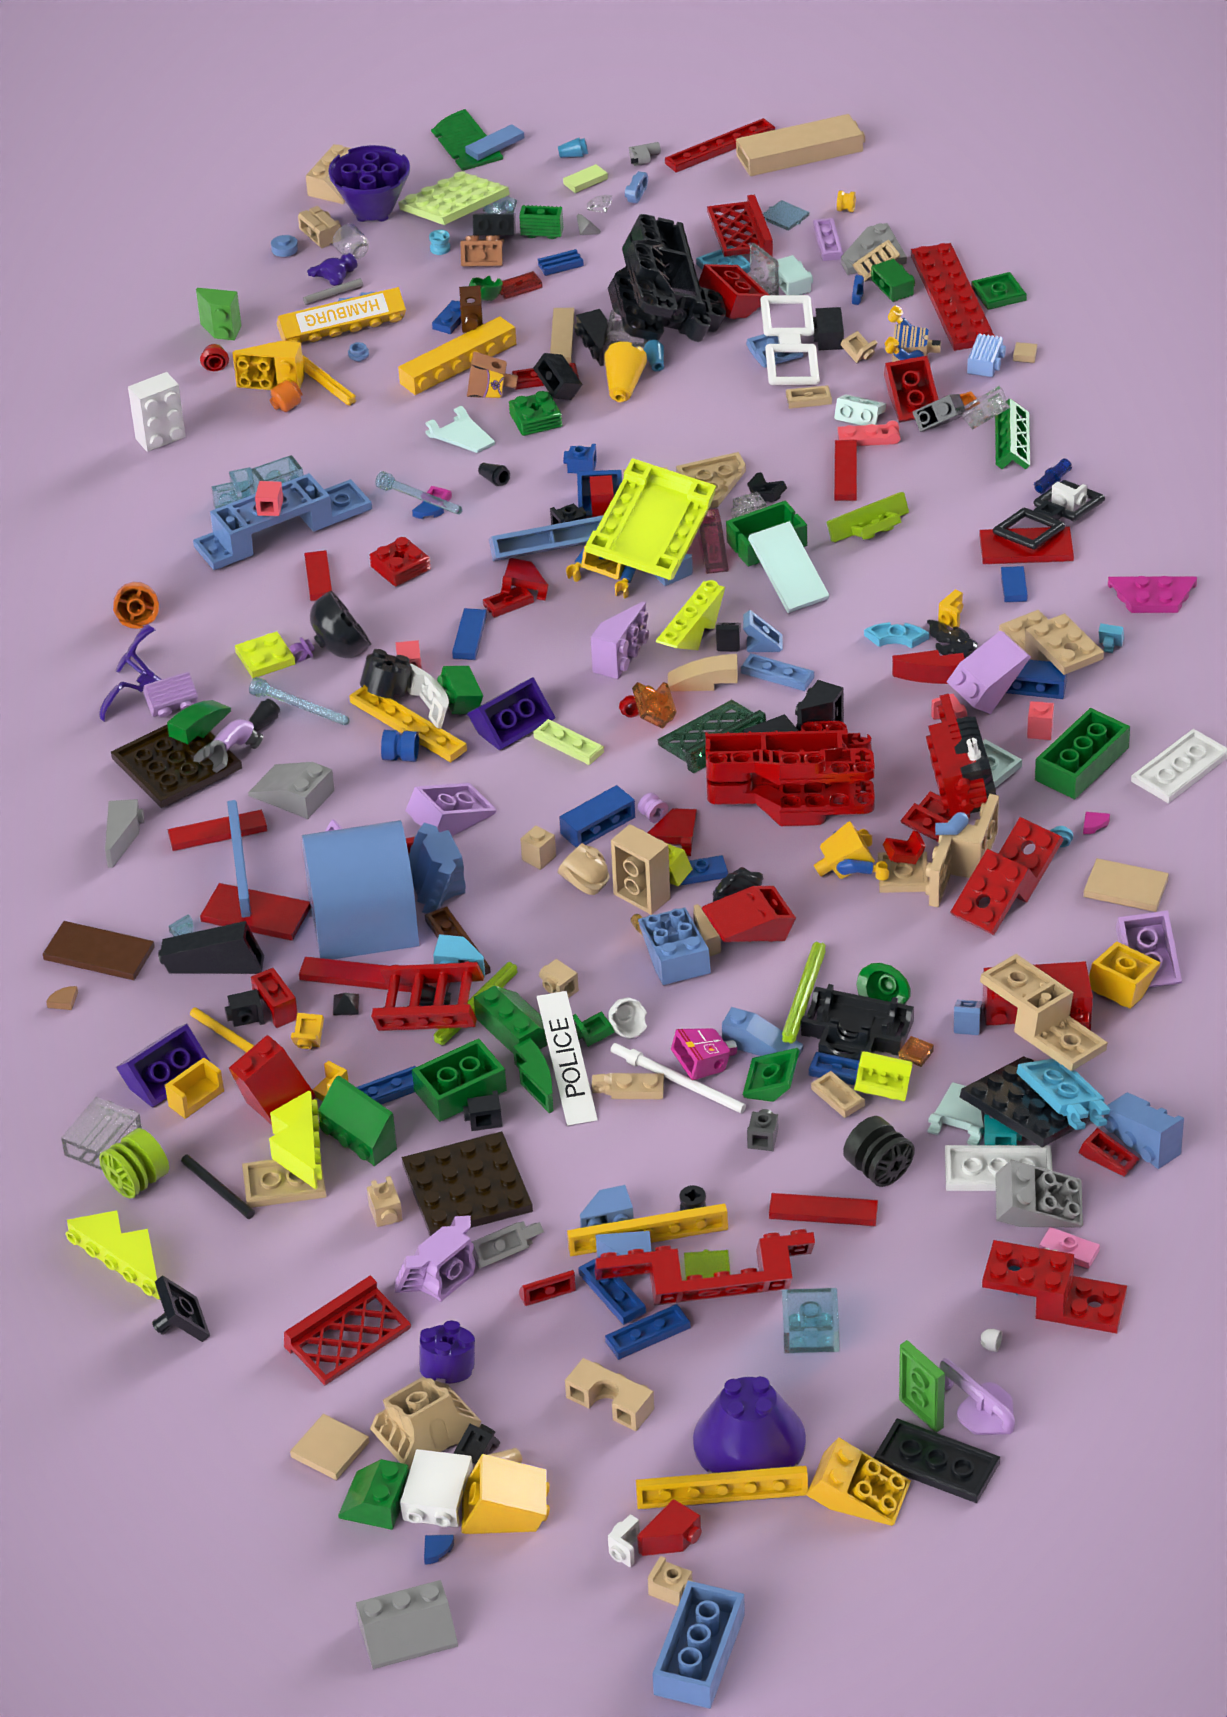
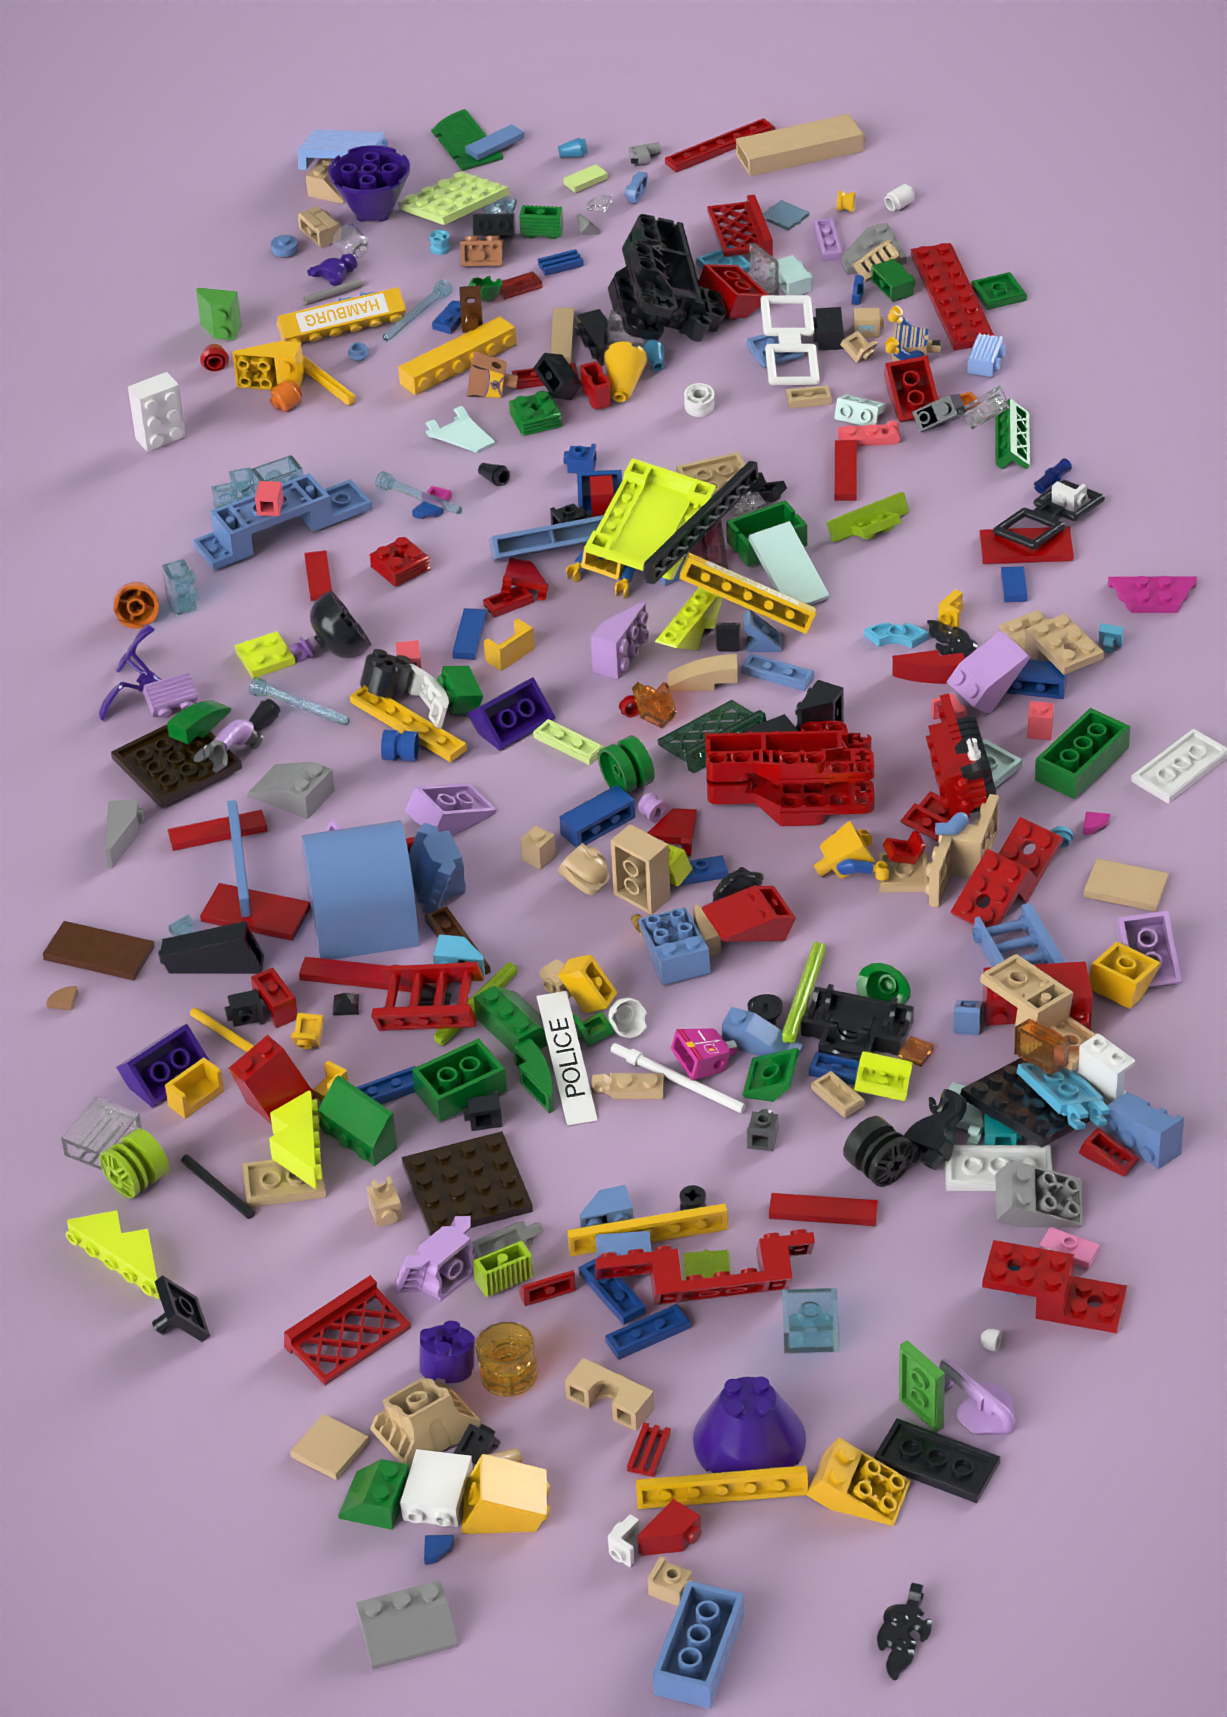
(179, 587): none -> clear light blue brick
(334, 143): none -> light blue panel
(441, 289): none -> clear light blue piece
(503, 1268): none -> lime brick
(507, 1359): none -> clear yellow wheel
(511, 649): none -> yellow panel
(587, 983): none -> yellow brick
(595, 385): none -> red brick
(626, 764): none -> green wheel
(654, 1433): none -> red tile
(699, 400): none -> white wheel
(701, 522): none -> black plate
(747, 593): none -> yellow brick
(766, 1006): none -> black piece
(868, 322): none -> tan brick
(894, 1632): none -> black piece
(899, 197): none -> white brick
(935, 1133): none -> black hips
(1025, 352): tan tile -> none
(1037, 937): none -> medium blue fence
(1041, 1046): none -> clear orange brick
(1104, 1067): none -> white panel

